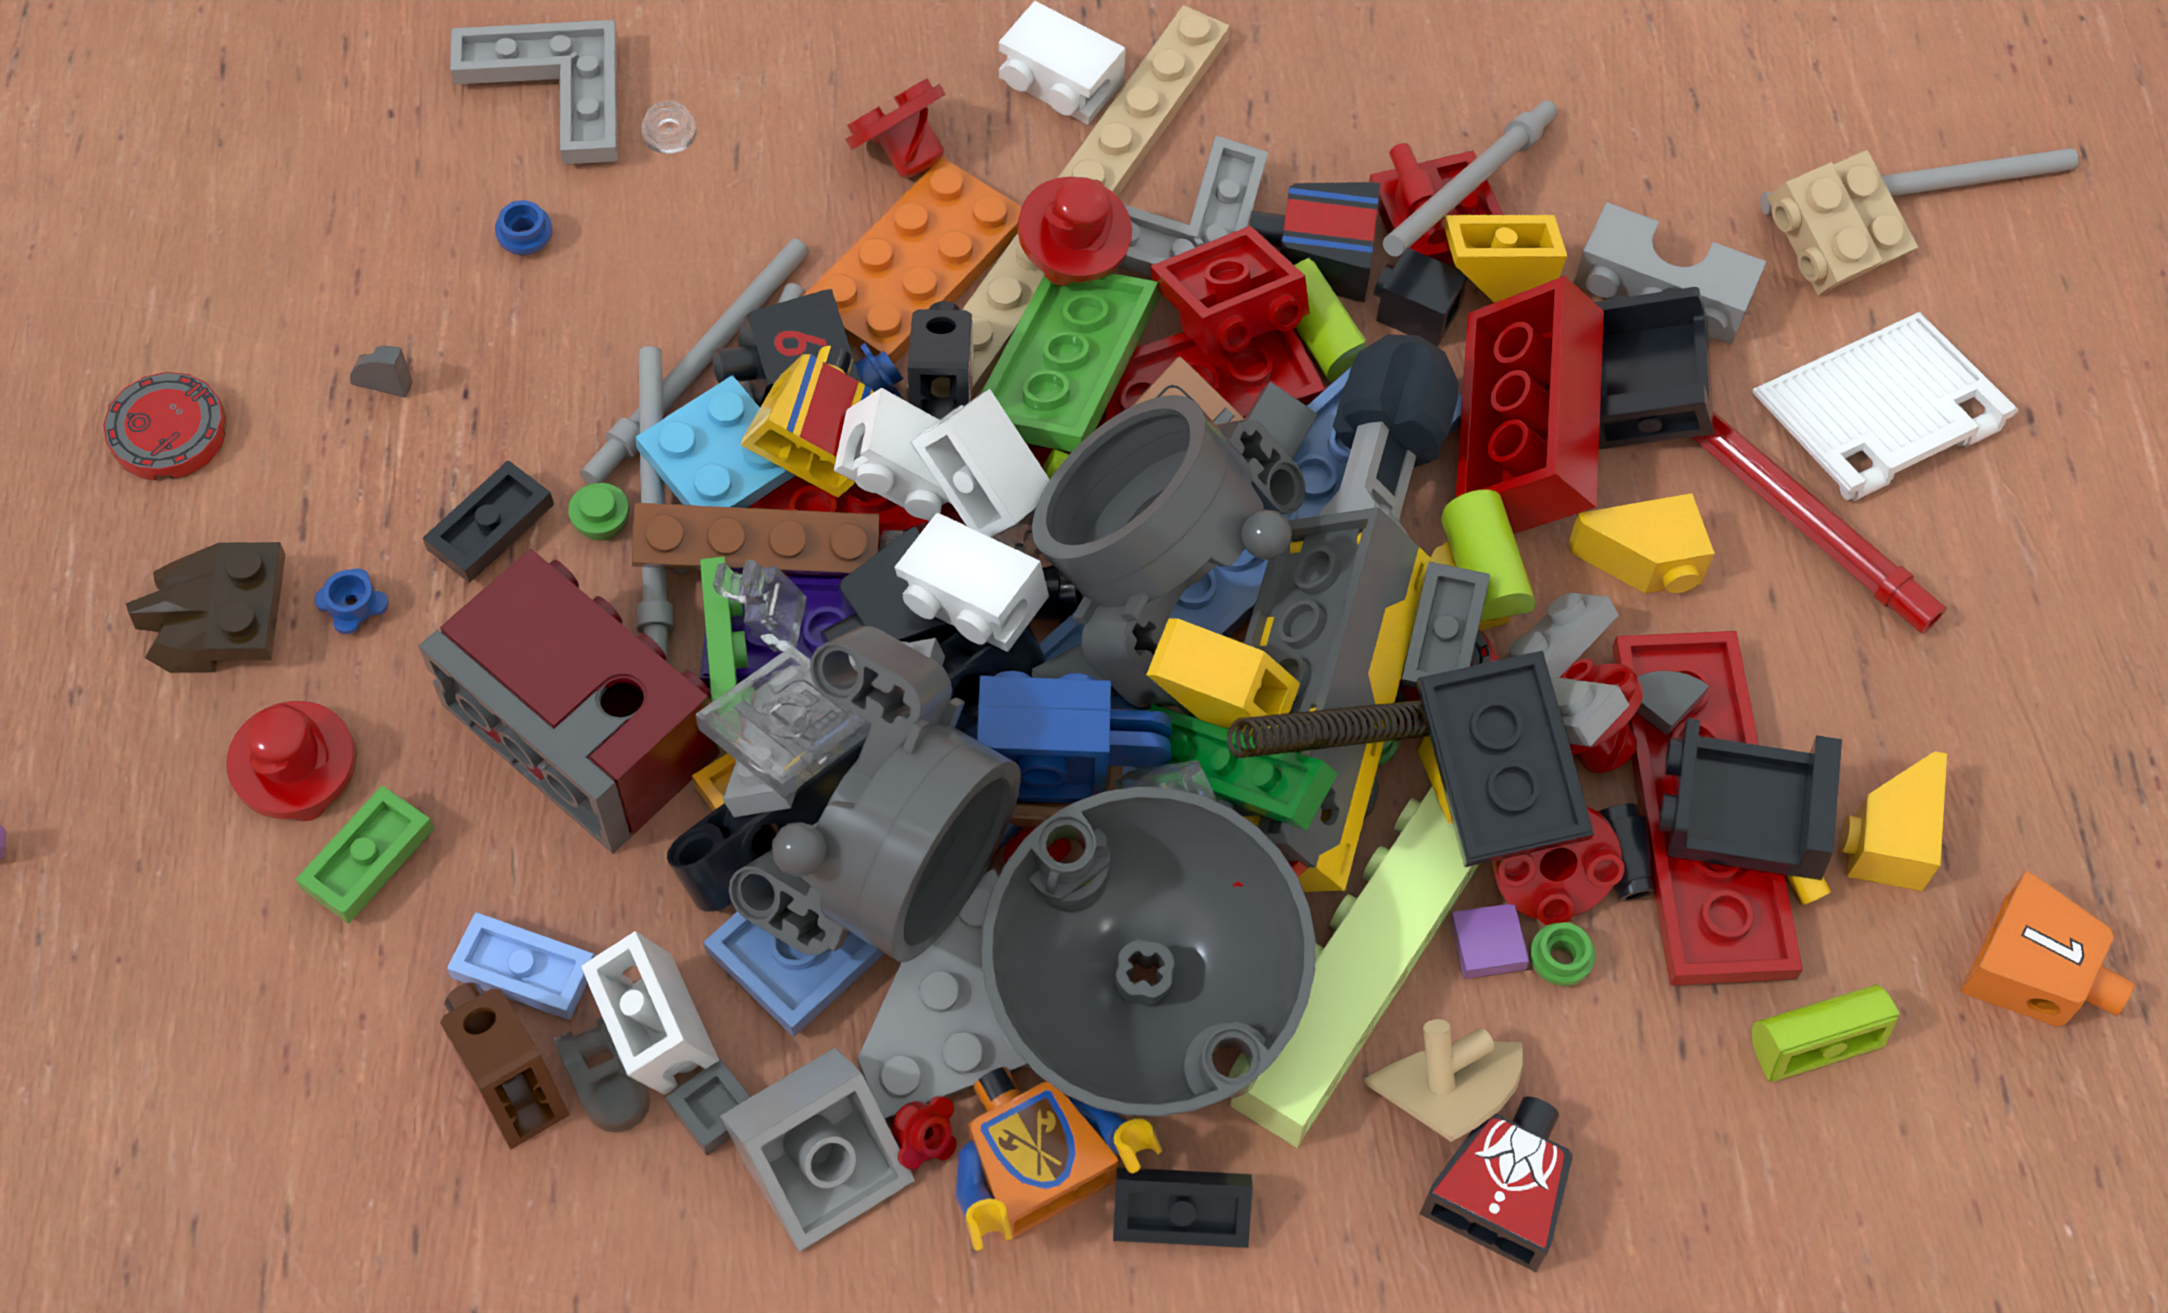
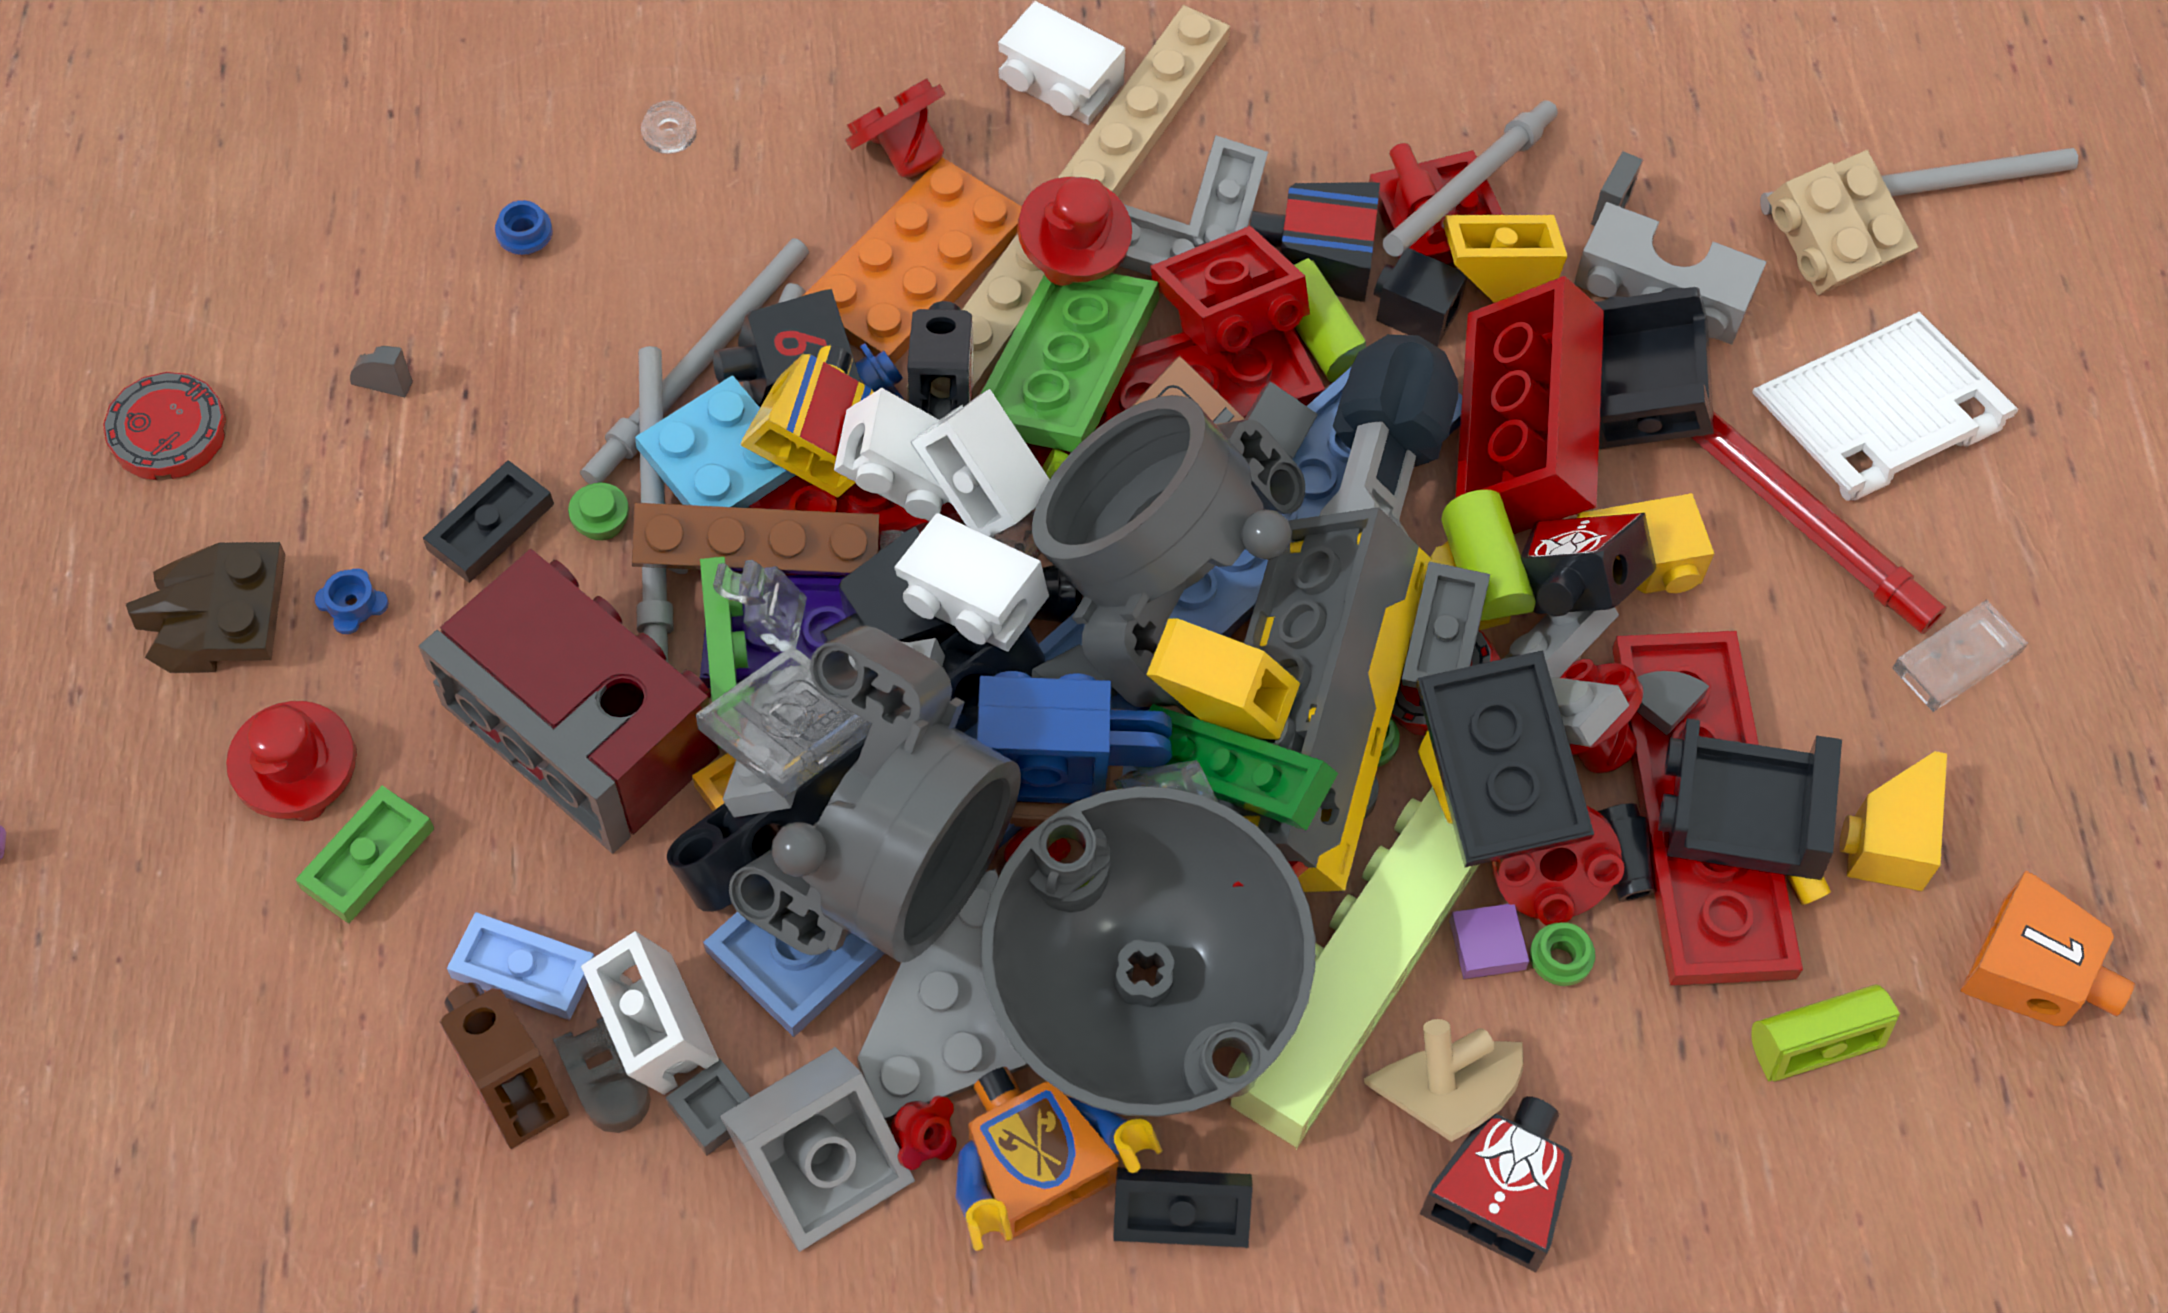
(574, 52): light grey plate -> none
(1323, 719): dark brown piece -> none
(1576, 563): none -> black torso
(1619, 183): none -> dark grey tile
(1959, 655): none -> clear plate

